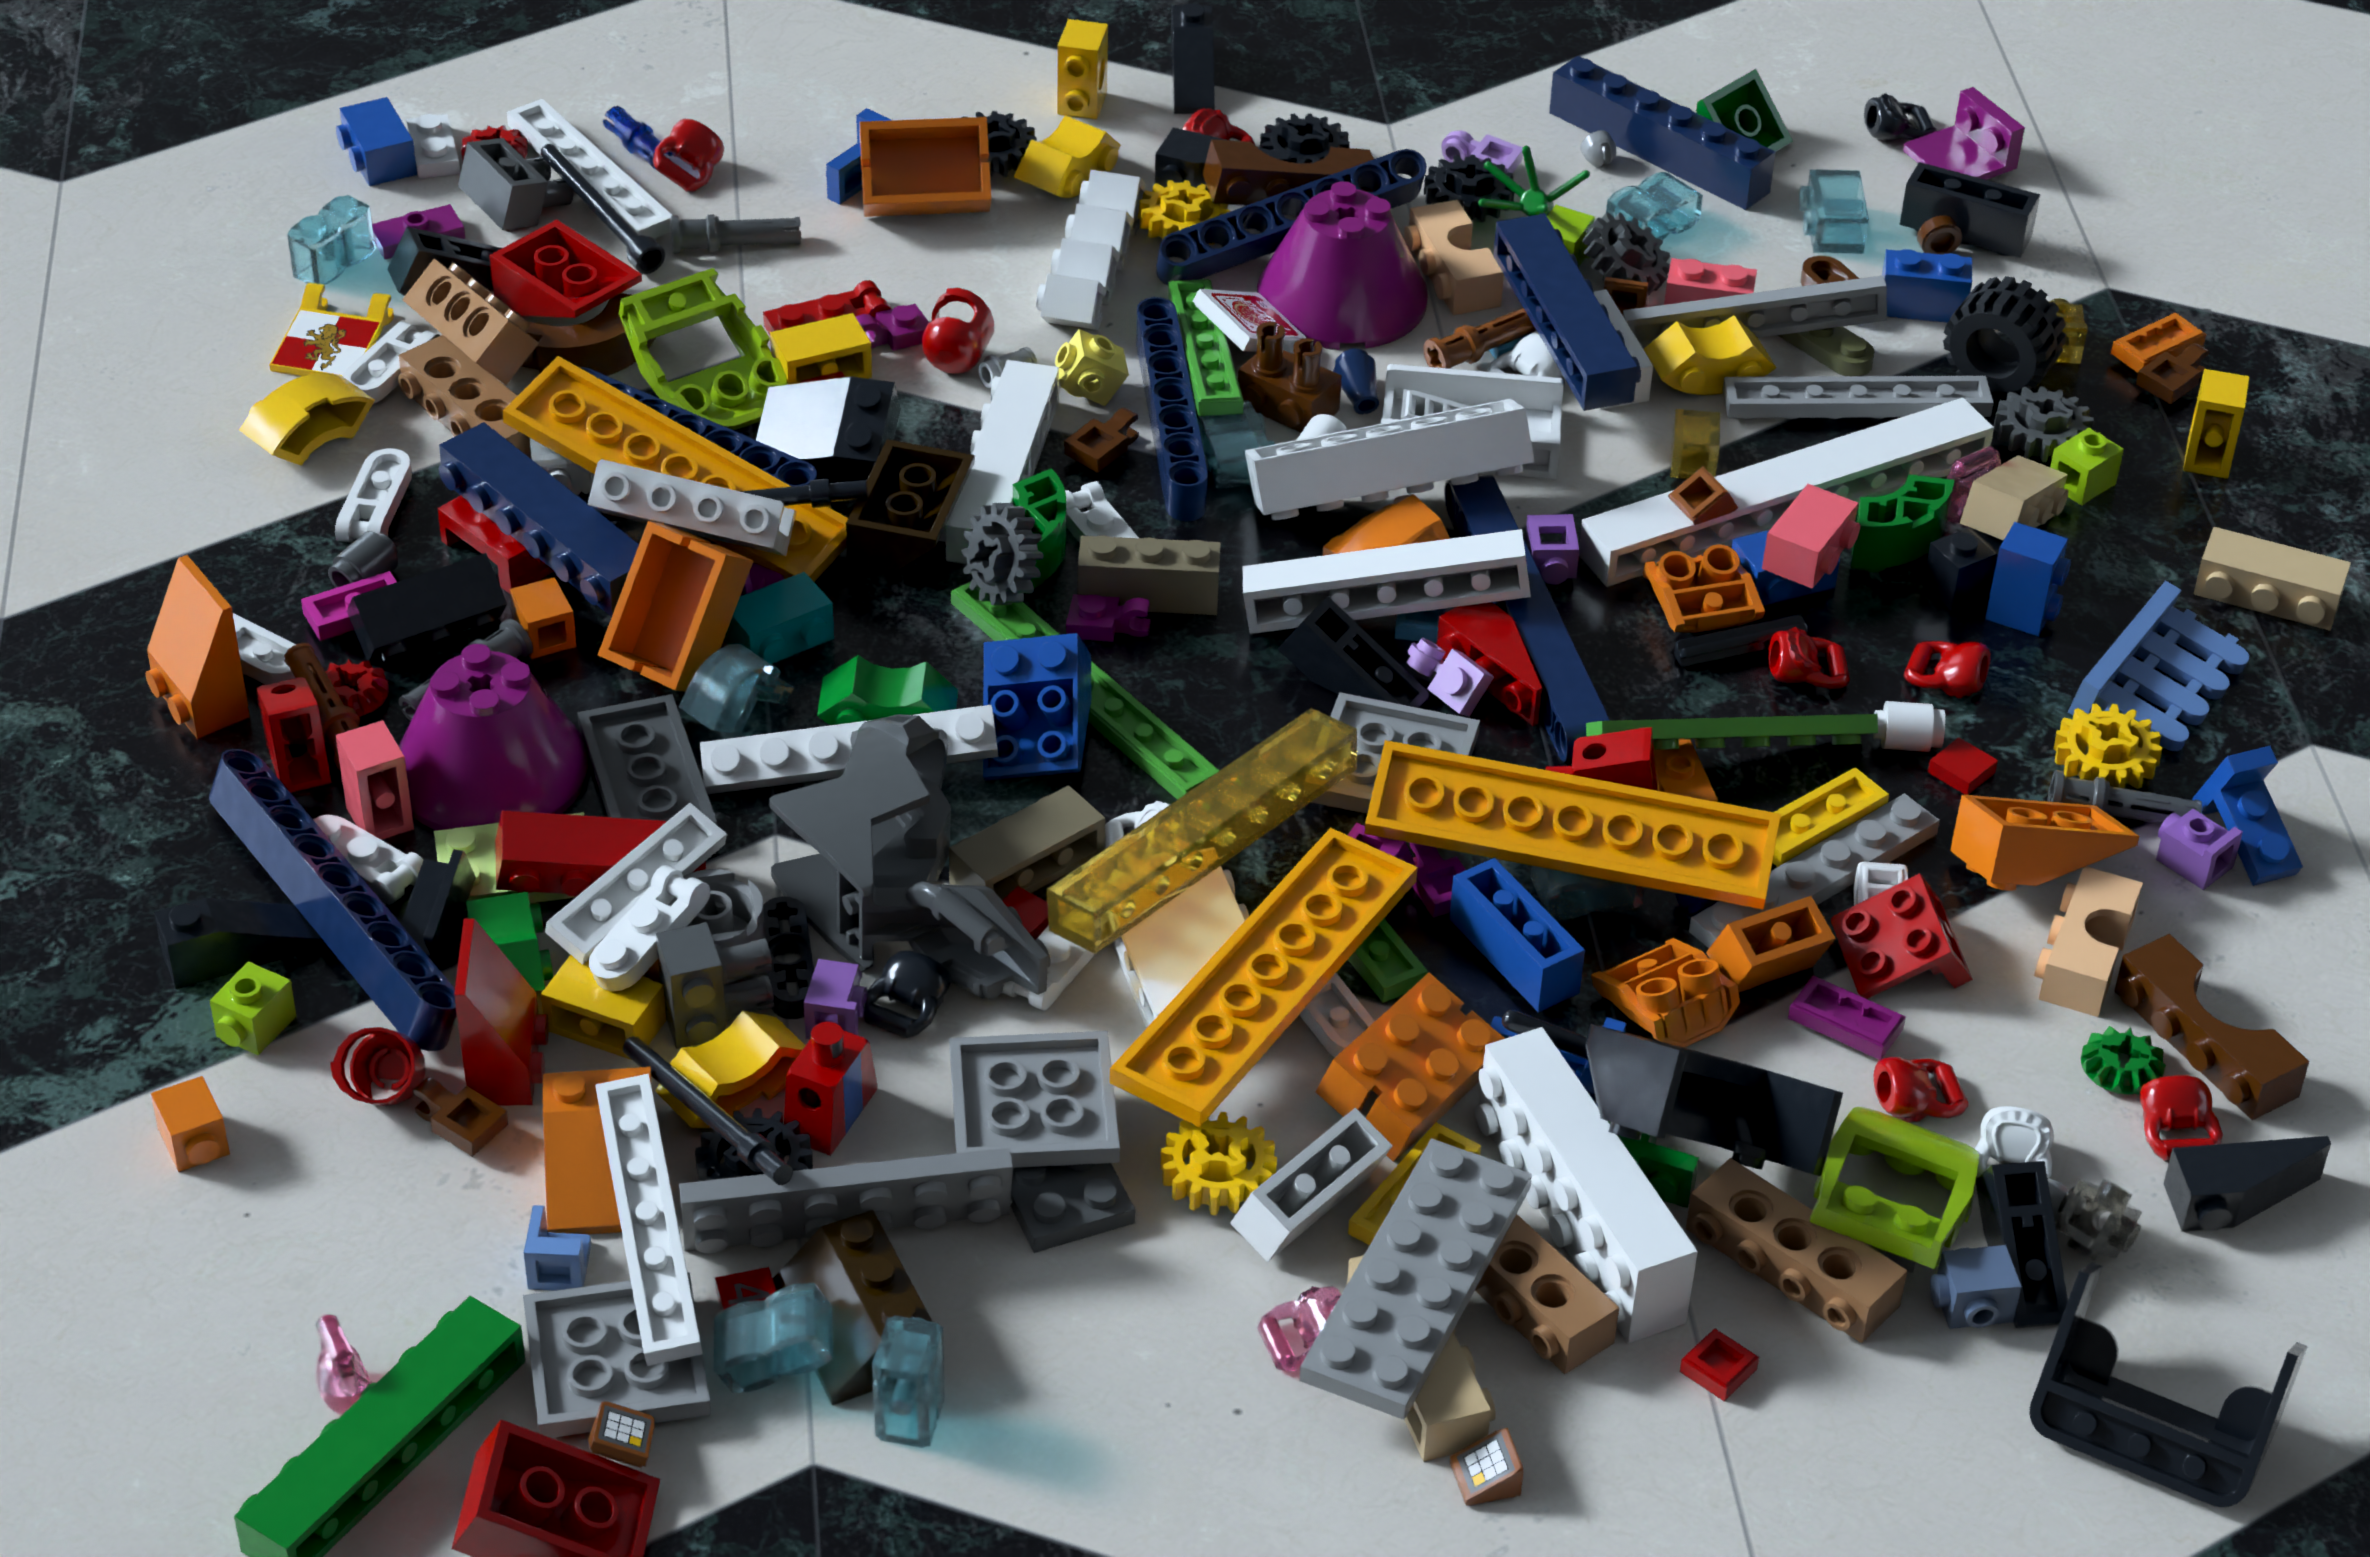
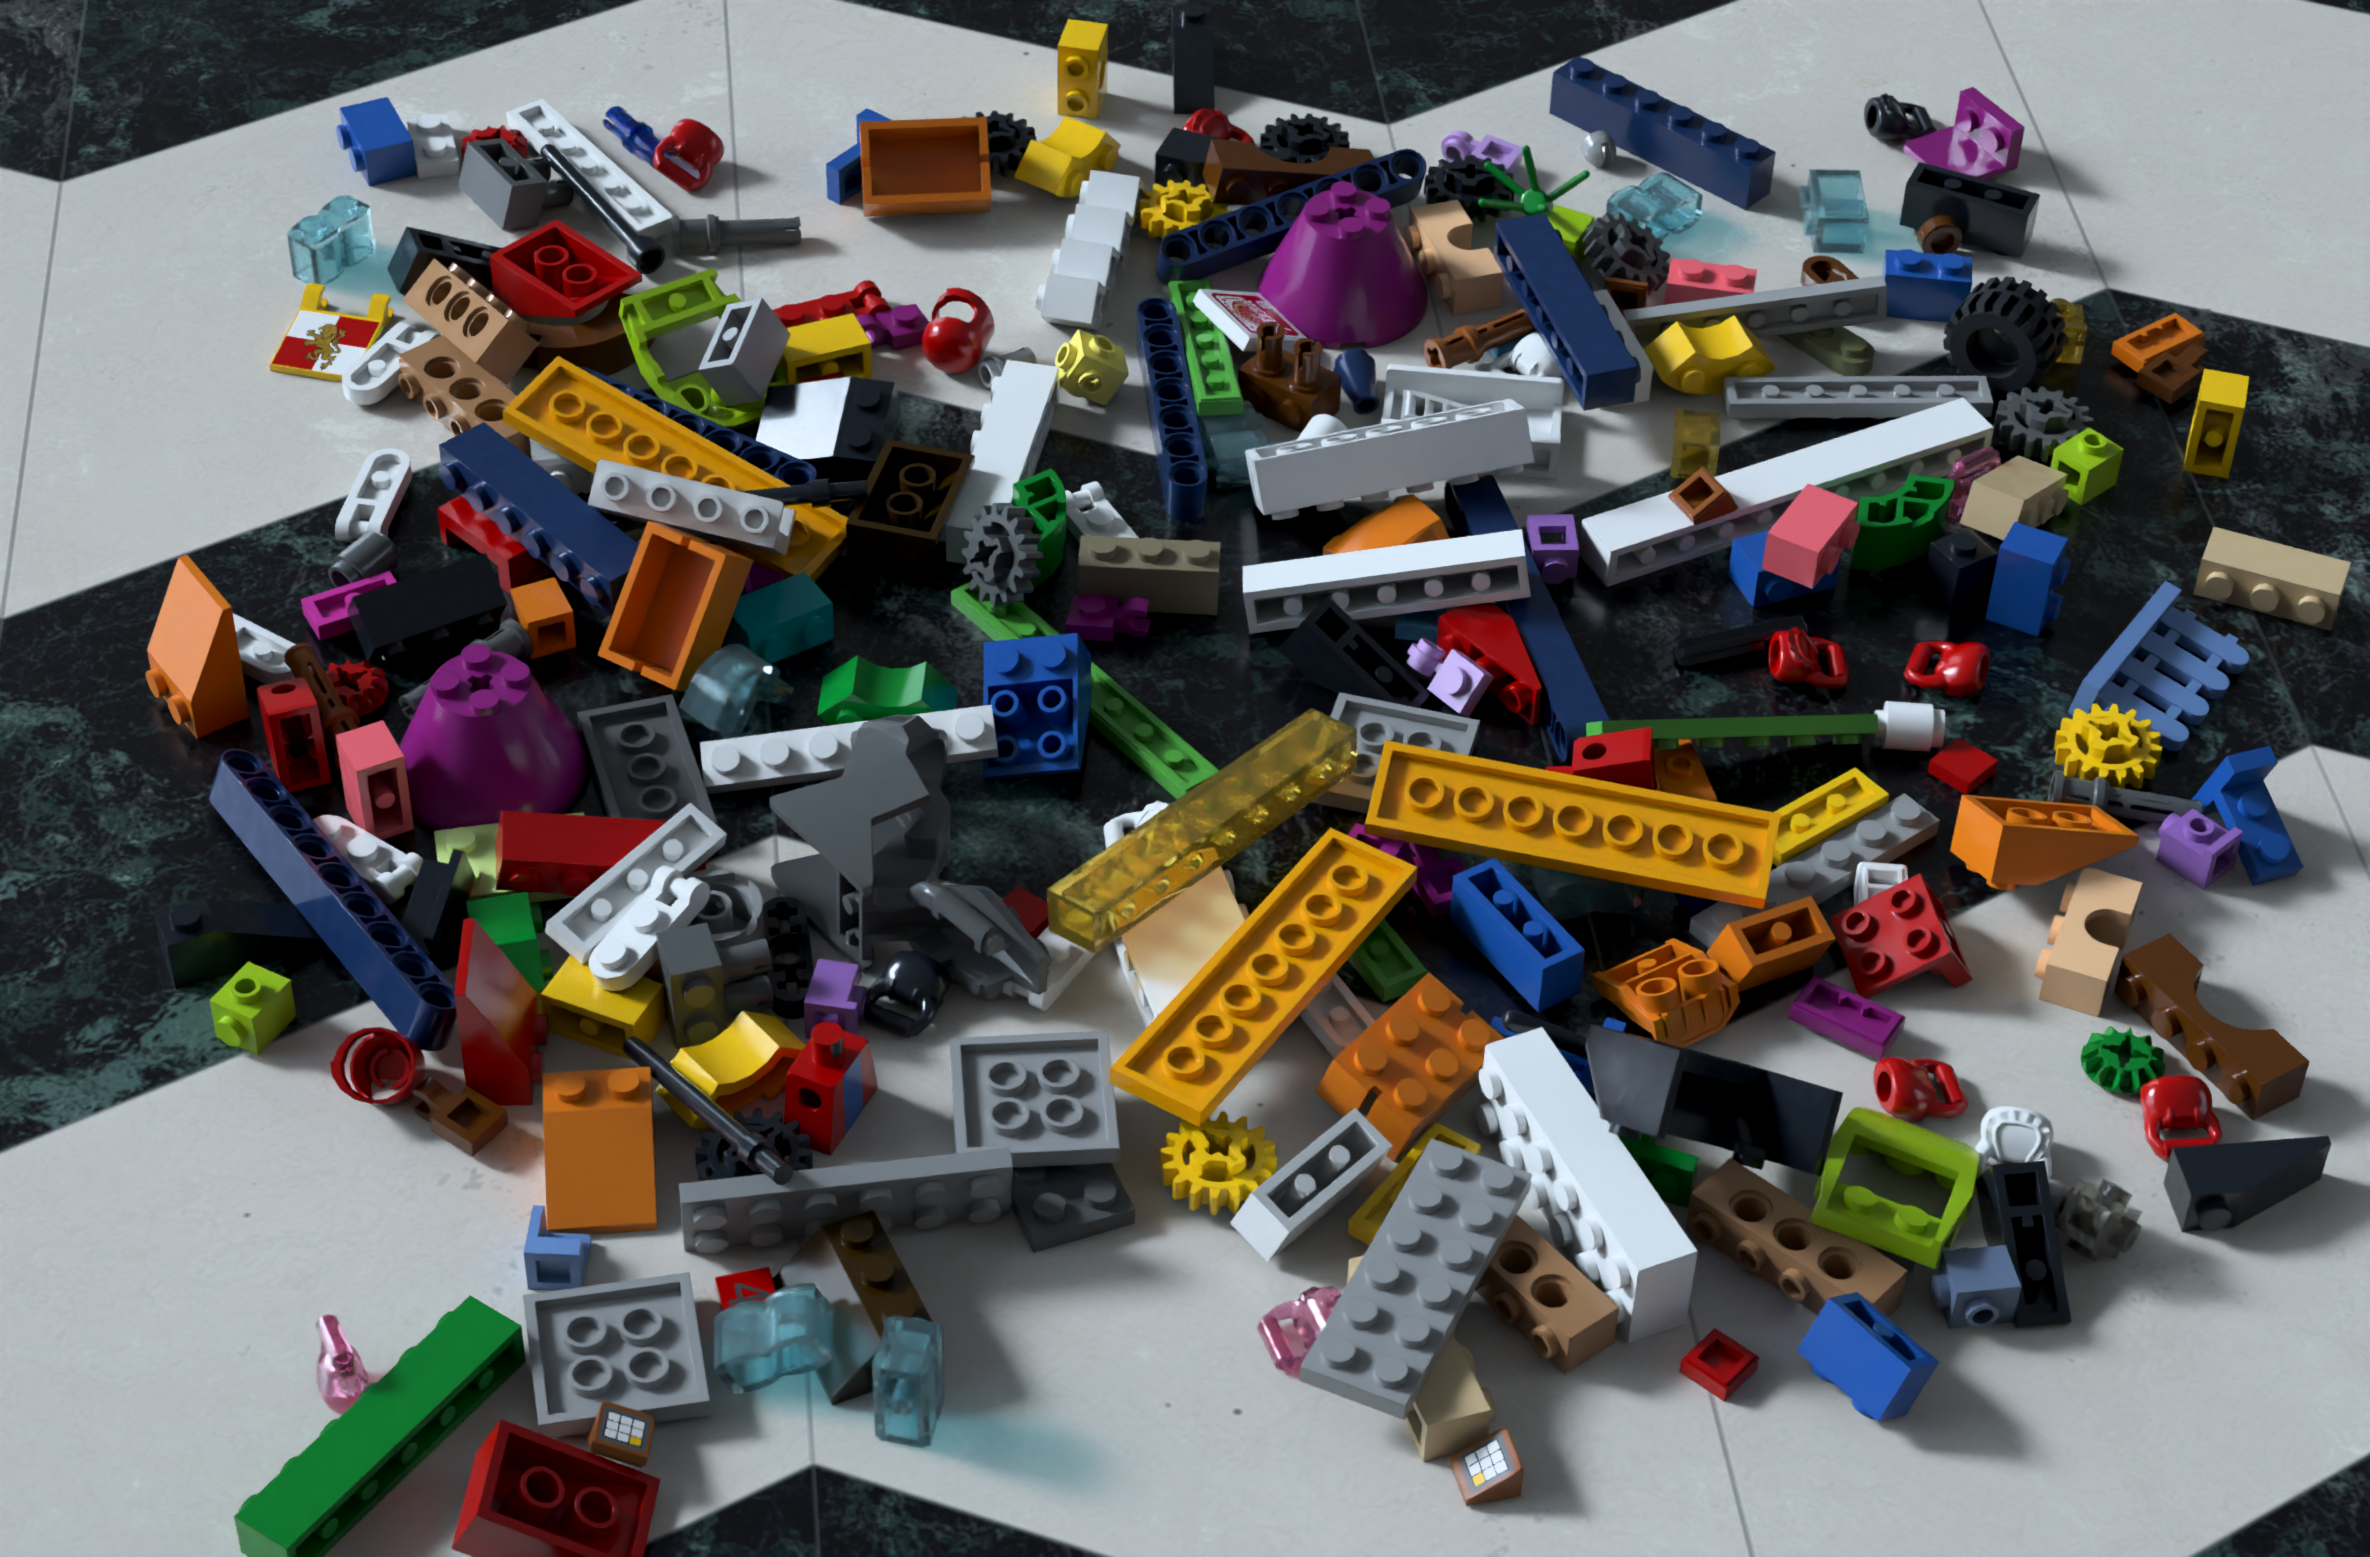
(190, 1123): orange brick -> none
(306, 415): yellow brick -> none
(437, 220): magenta plate -> none
(648, 1220): white plate -> none
(744, 352): none -> light grey brick
(1030, 845): dark tan brick -> none
(1102, 443): reddish brown plate -> none
(1704, 590): orange slope -> none
(1747, 110): green slope -> none
(1867, 1357): none -> blue brick
(2143, 1431): black windscreen -> none

